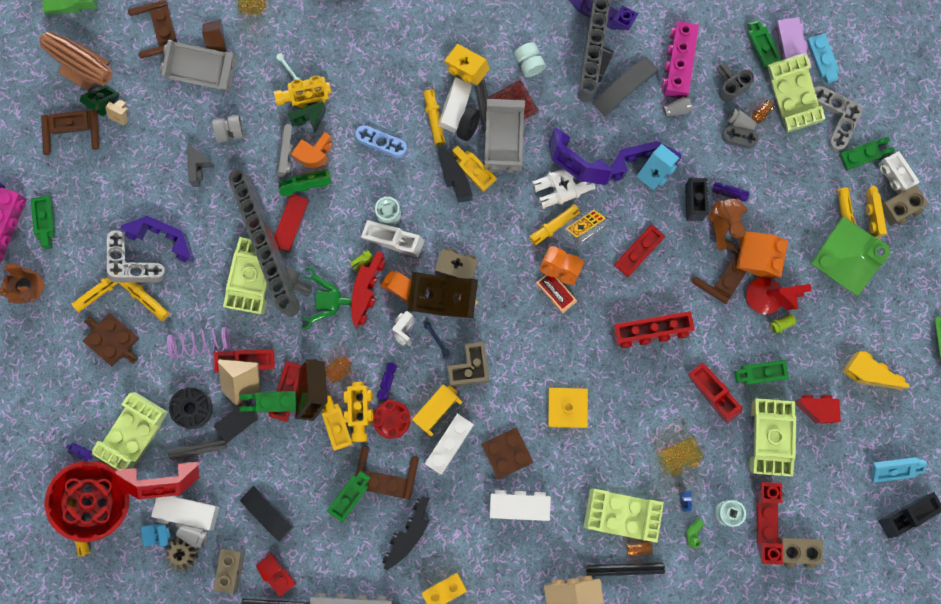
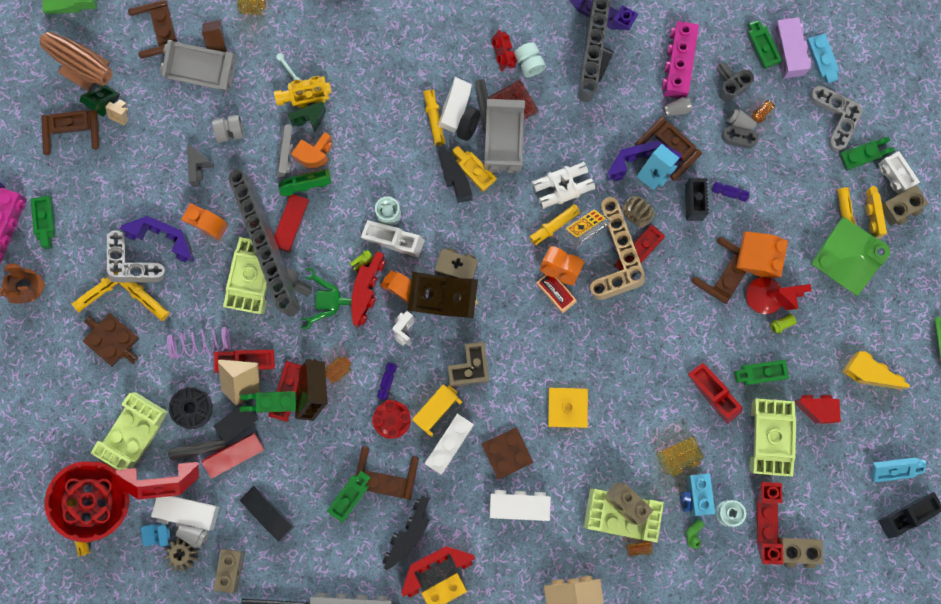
(79, 451): dark purple axle -> none
(205, 221): none -> orange brick
(232, 455): none -> tile
(275, 574): red slope -> none
(336, 425): yellow hinge -> none
(357, 407): yellow brick -> none
(378, 134): light blue beam -> none
(412, 583): none -> red slope
(445, 352): dark blue hinge -> none
(467, 65): yellow brick -> none
(501, 43): none -> red hinge
(575, 165): dark purple slope -> none
(623, 251): none -> tan beam
(625, 86): dark grey slope -> none
(625, 569): black axle -> none
(628, 503): none -> dark tan brick
(638, 211): none -> dark tan gear
(652, 329): red brick -> none
(671, 137): none -> reddish brown plate
(701, 494): none -> medium azure brick
(727, 216): dark orange piece -> none
(795, 93): yellowish green plate -> none

